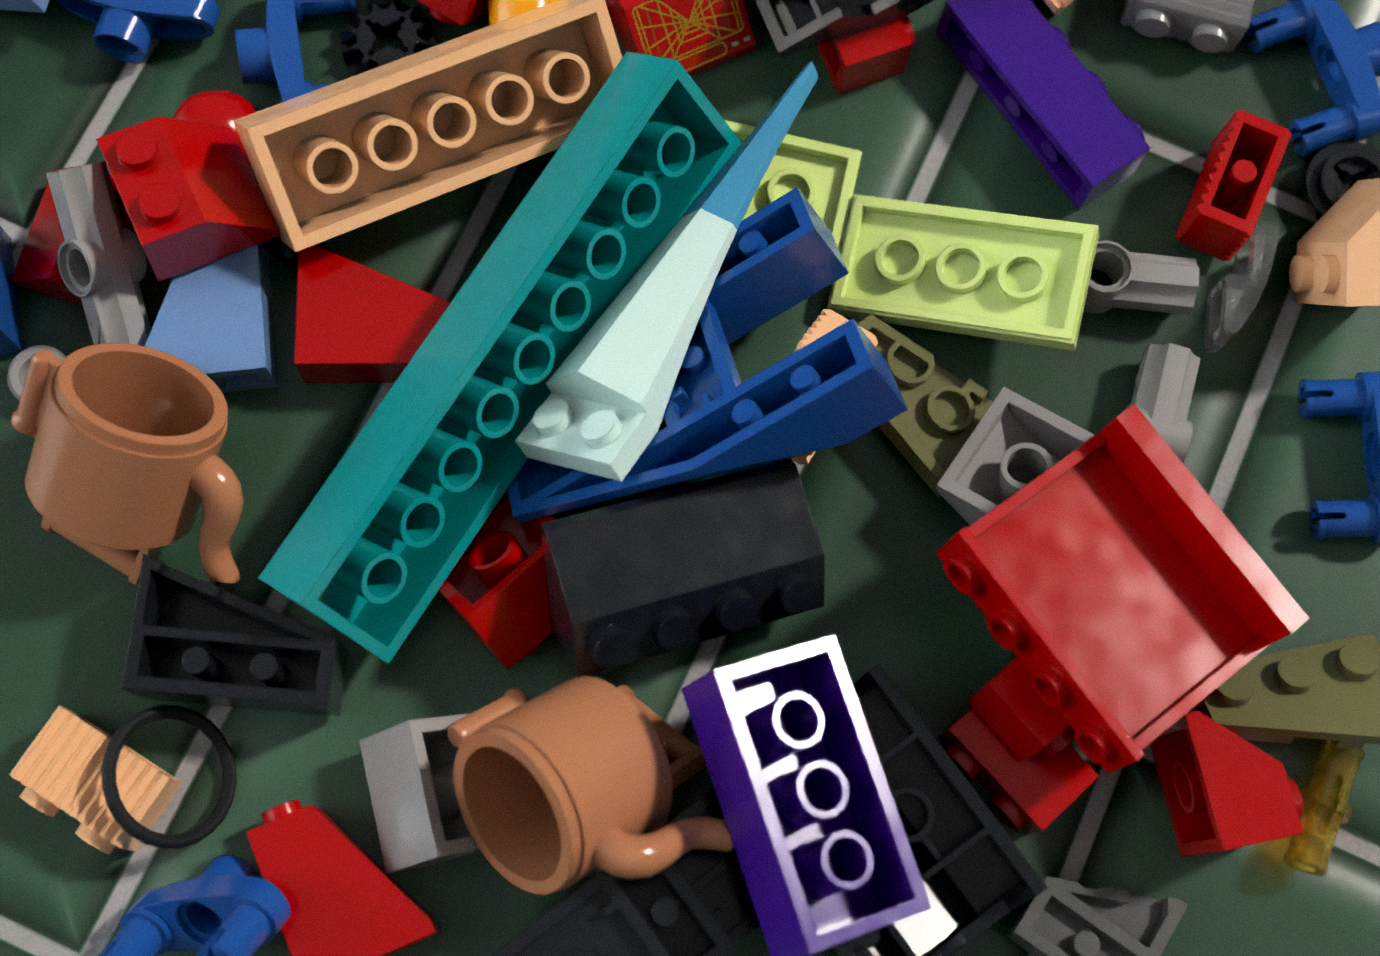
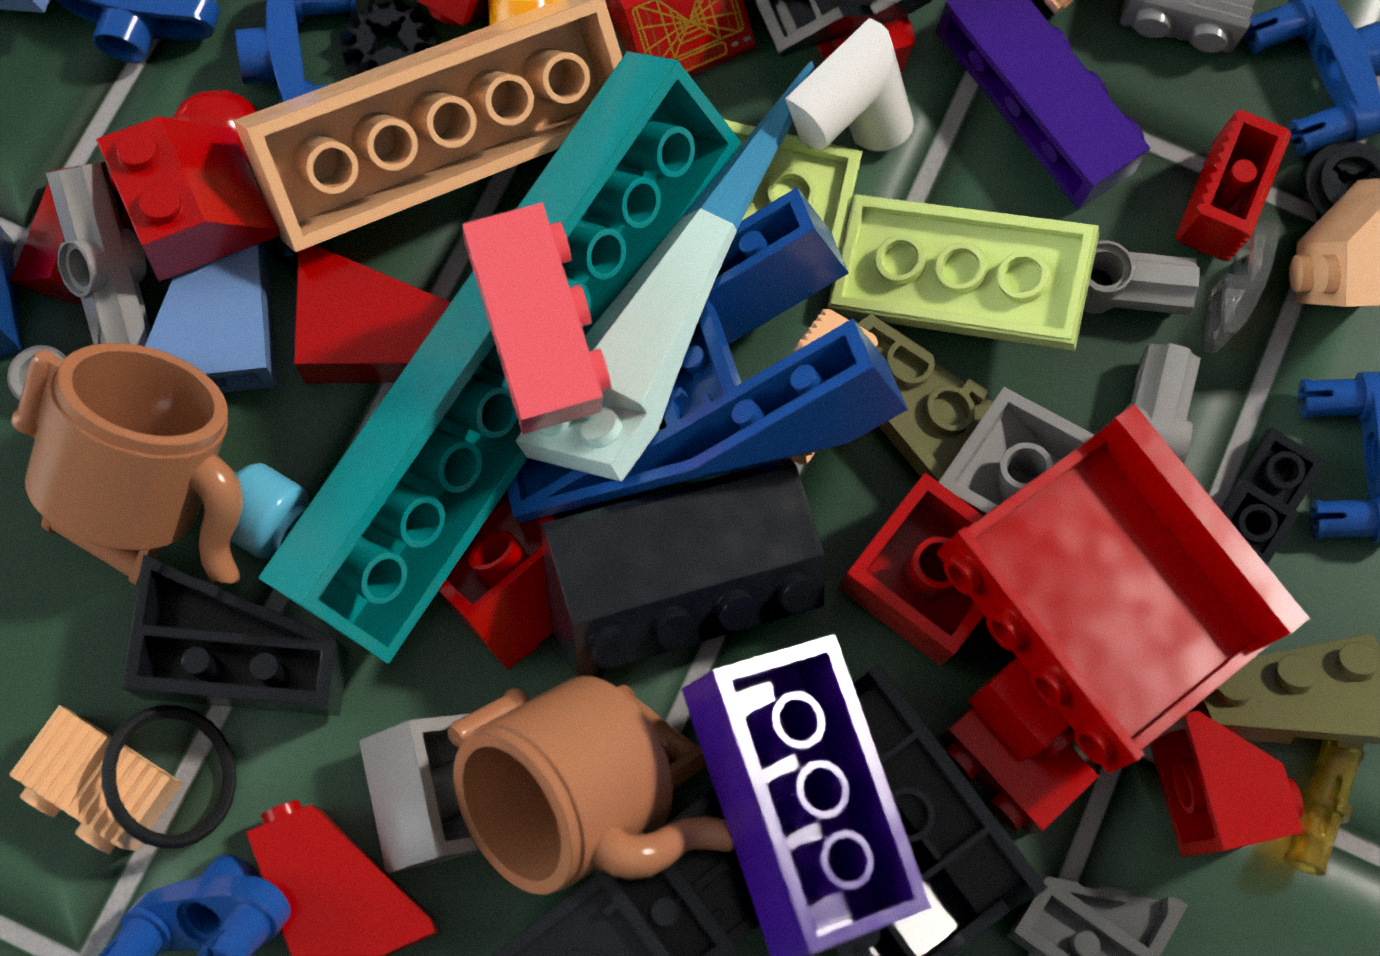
(268, 511): none -> medium azure head
(536, 317): none -> coral brick
(855, 89): none -> white brick
(905, 579): none -> red brick
(1270, 491): none -> black slope

